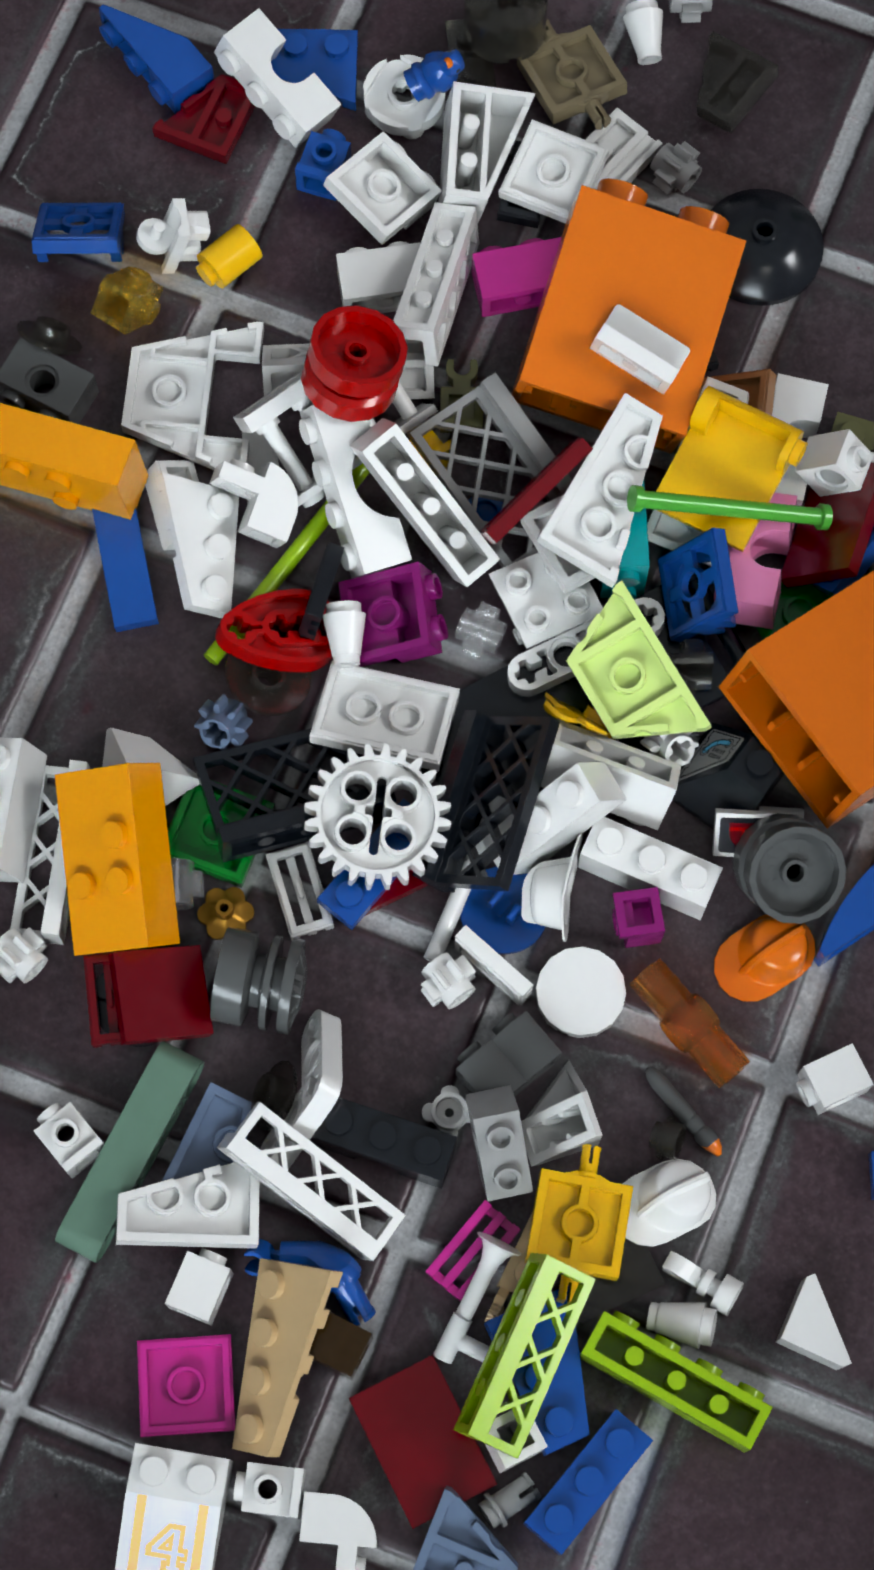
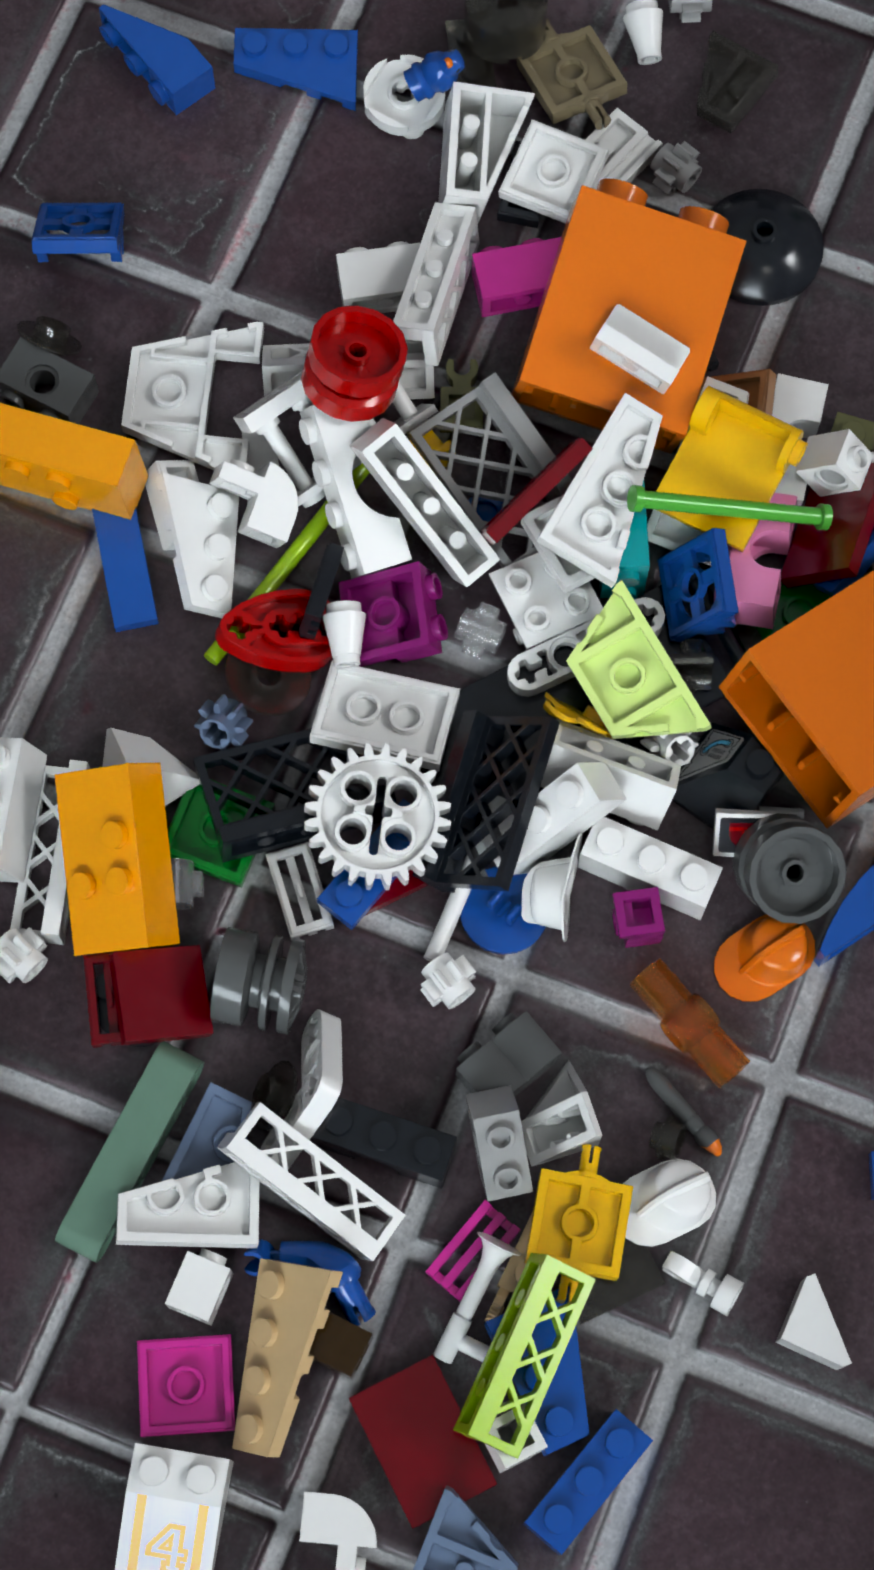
(75, 1153): white brick -> none
(128, 299): clear yellow brick -> none
(175, 235): white hips -> none
(209, 120): dark red wing -> none
(228, 257): yellow brick -> none
(236, 916): pearl gold plant -> none
(289, 1492): white brick -> none
(292, 107): white arch -> none
(319, 159): blue brick -> none
(383, 188): white plate -> none
(448, 1099): white plate -> none
(493, 965): white tile -> none
(508, 1501): light grey pin -> none
(580, 992): white tile -> none
(676, 1382): lime brick -> none
(684, 1322): white cone -> none
(833, 1079): white brick -> none

